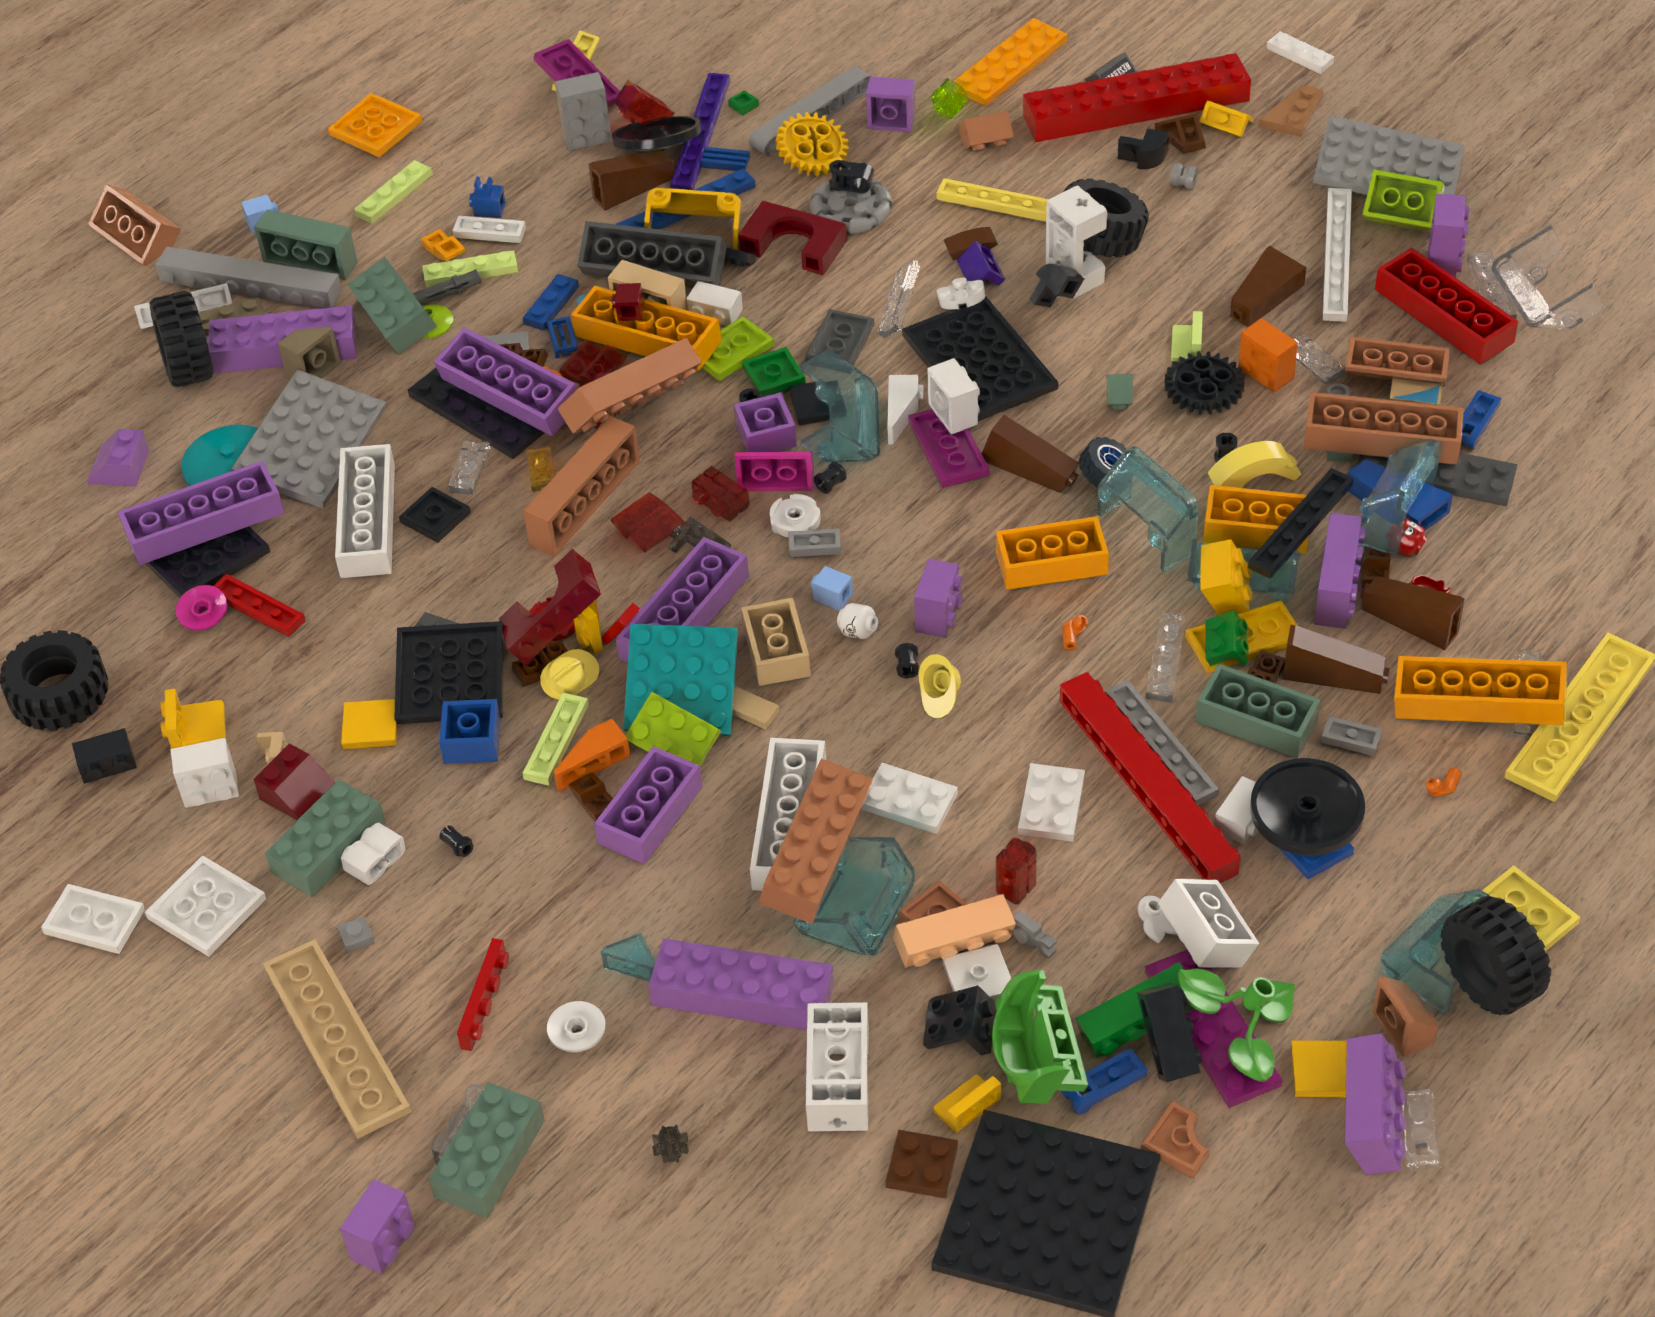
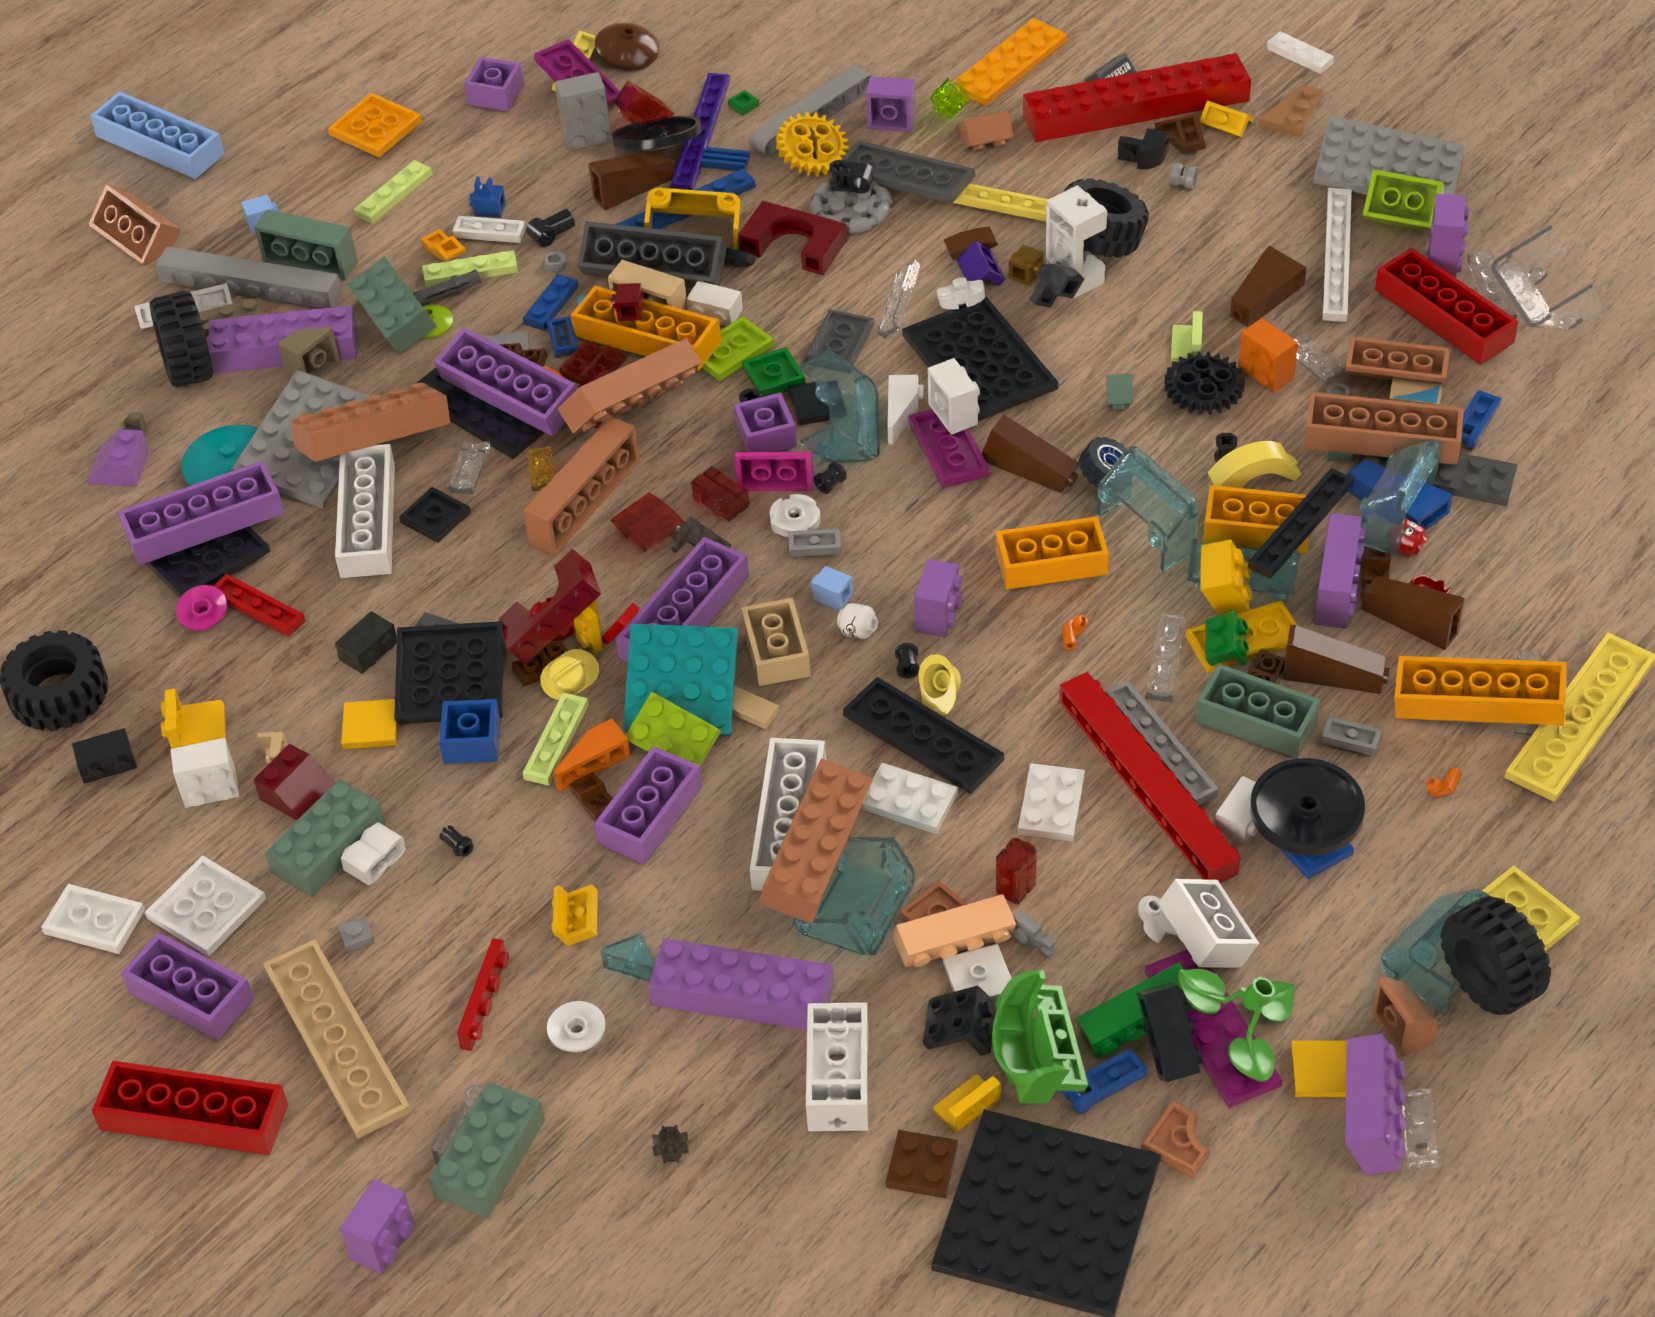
(135, 421): none -> dark tan tile
(157, 135): none -> light blue brick
(187, 986): none -> medium lavender brick
(190, 1107): none -> red brick
(366, 642): none -> pearl dark grey brick
(369, 421): none -> nougat brick
(494, 84): none -> medium lavender brick
(546, 230): none -> black piece
(555, 262): none -> light grey tile
(575, 914): none -> yellow bracket
(627, 46): none -> reddish brown dish
(912, 172): none -> dark grey plate
(923, 735): none -> black plate
(1025, 264): none -> pearl gold brick

